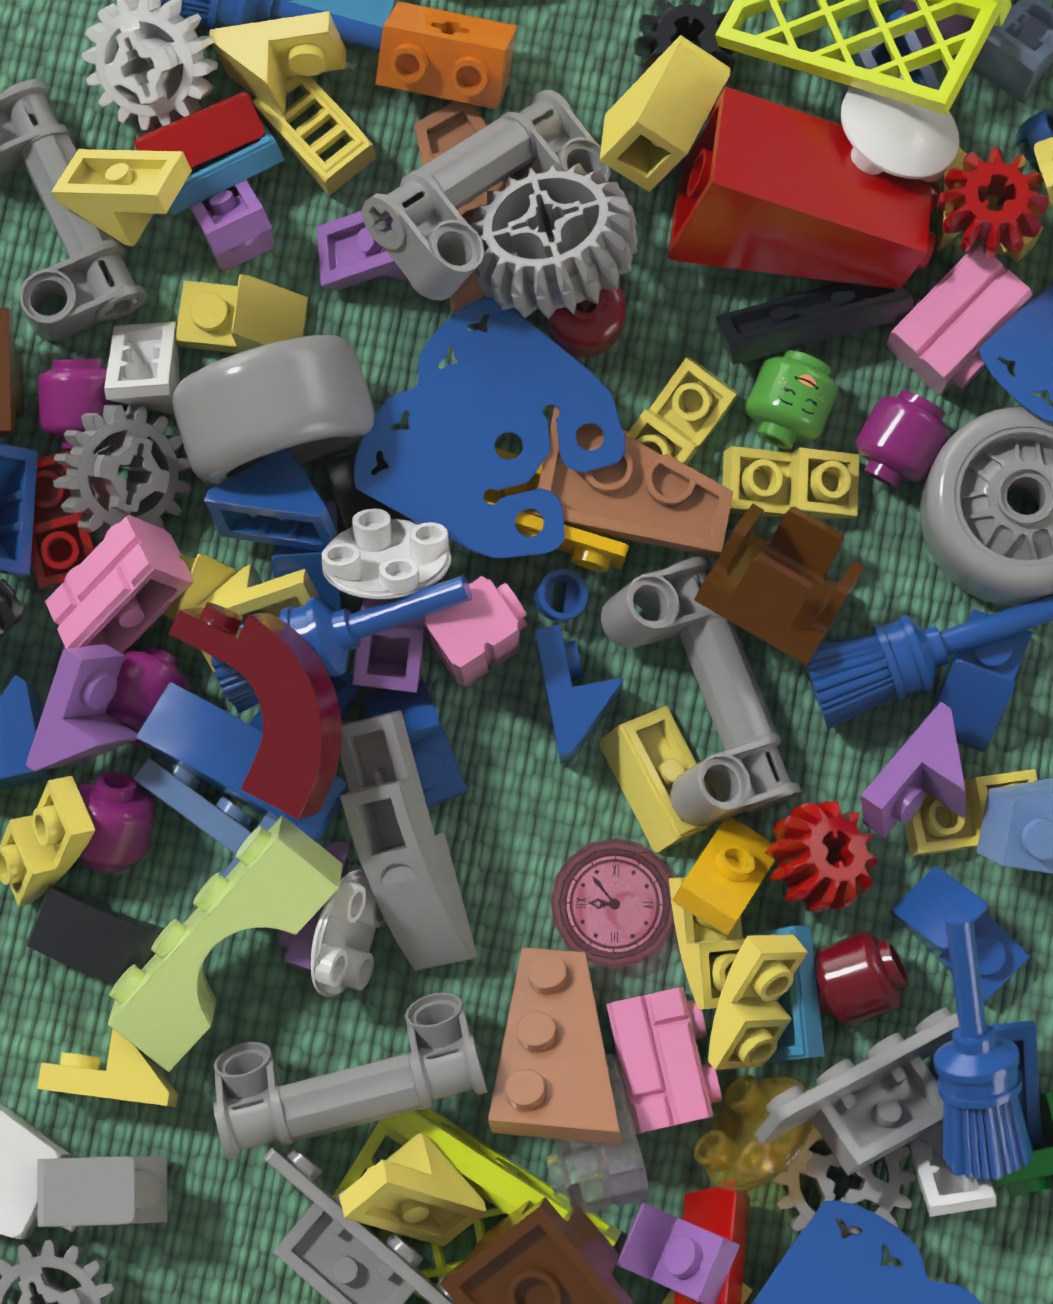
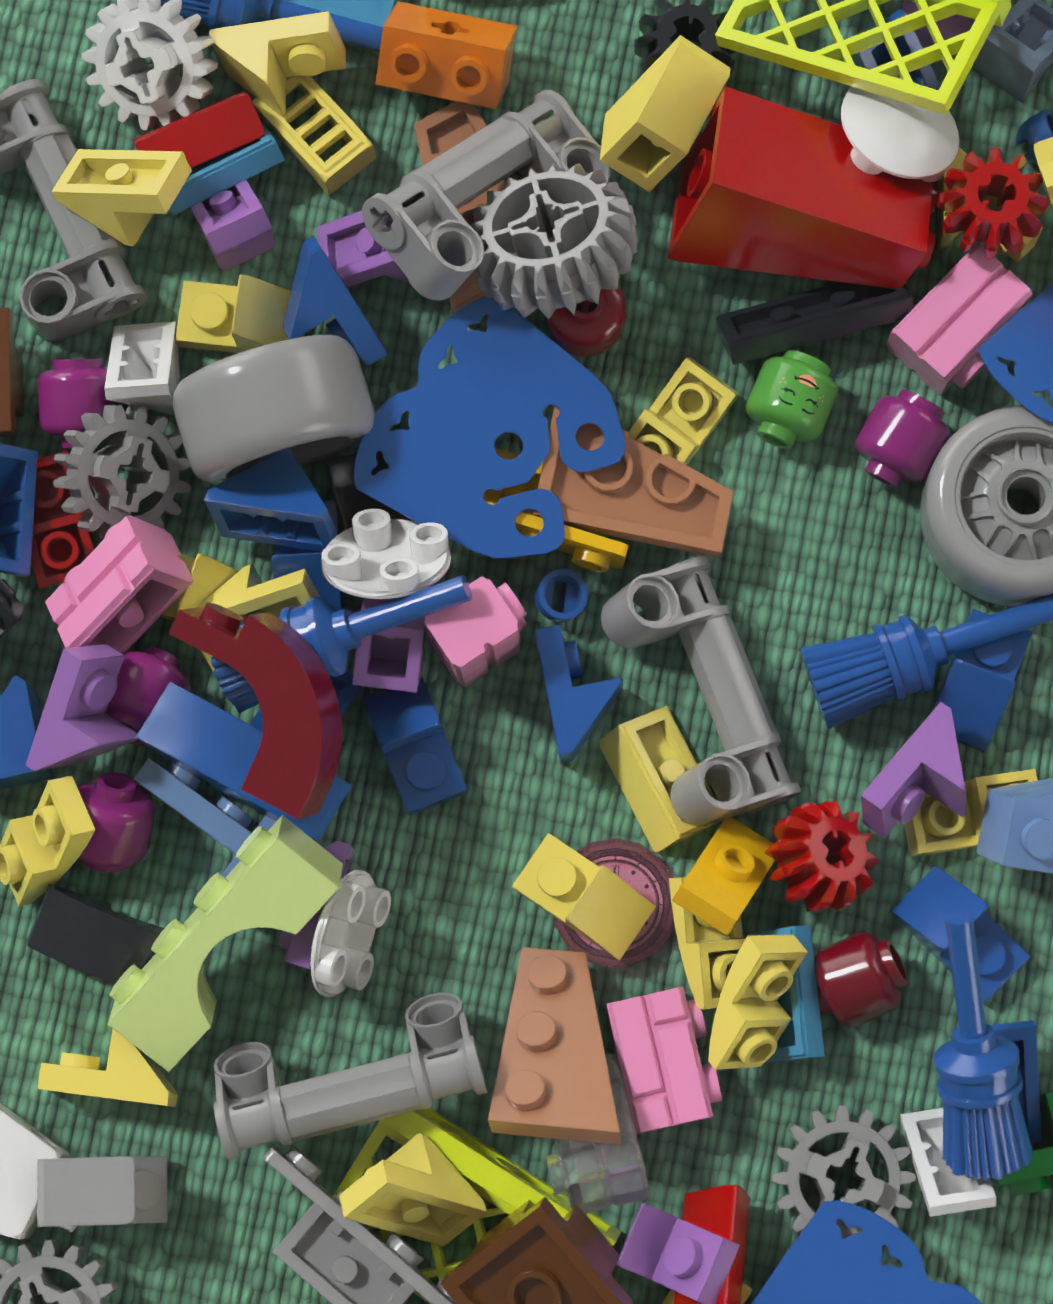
(319, 295): none -> blue slope
(397, 845): light grey slope -> none
(584, 896): none -> light yellow slope
(731, 1149): clear yellow dish -> none
(780, 584): reddish brown panel -> none
(808, 479): light yellow slope -> none
(871, 1105): light grey bracket -> none

